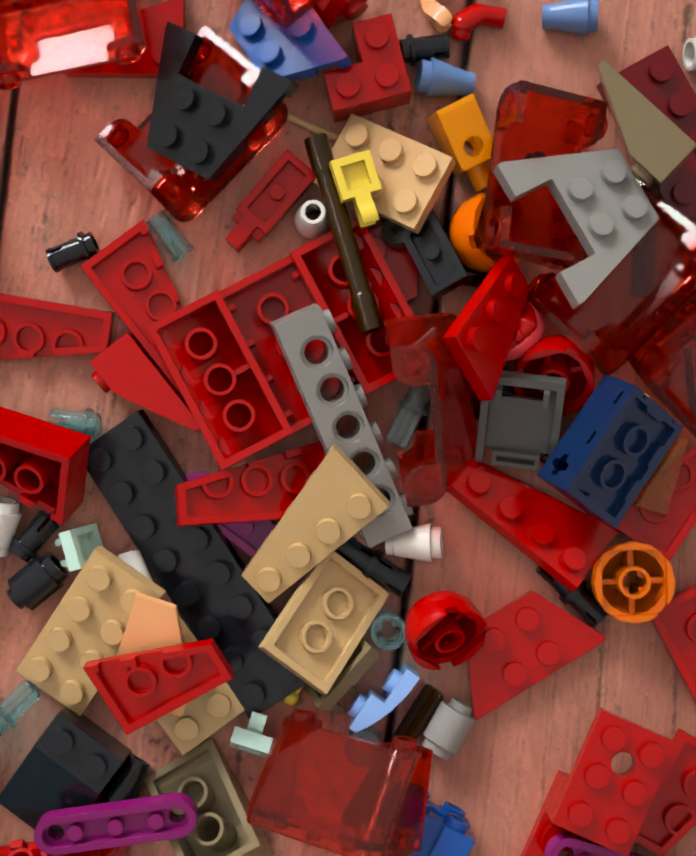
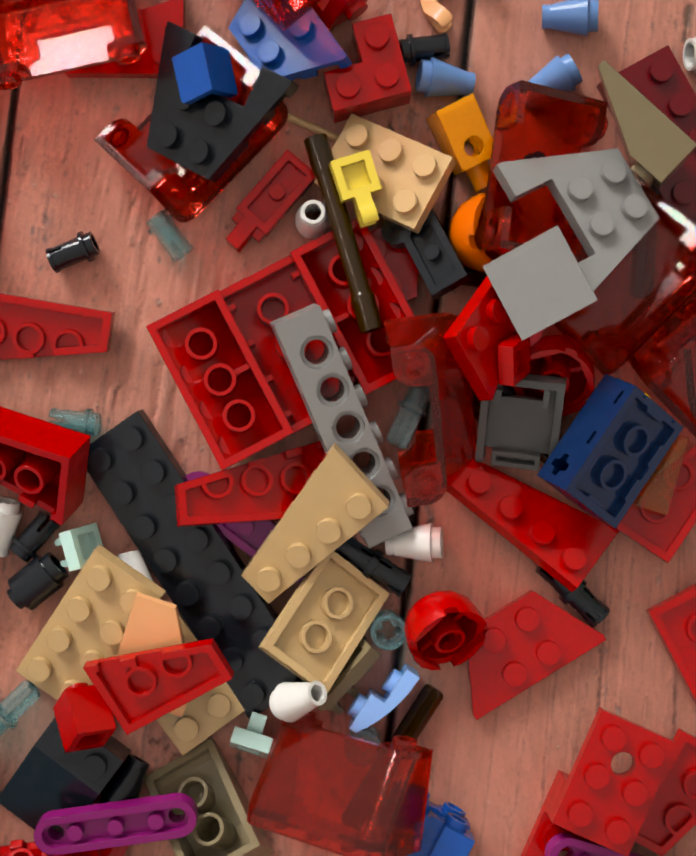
(83, 718): none -> red brick
(135, 286): red wing -> none
(135, 376): red slope -> none
(203, 72): none -> blue panel
(296, 699): none -> white cone
(448, 728): light grey brick -> none
(476, 15): red arm -> none
(513, 360): none -> red tile
(540, 283): none -> light grey piece
(559, 74): none -> medium blue cone
(632, 581): orange cylinder -> none

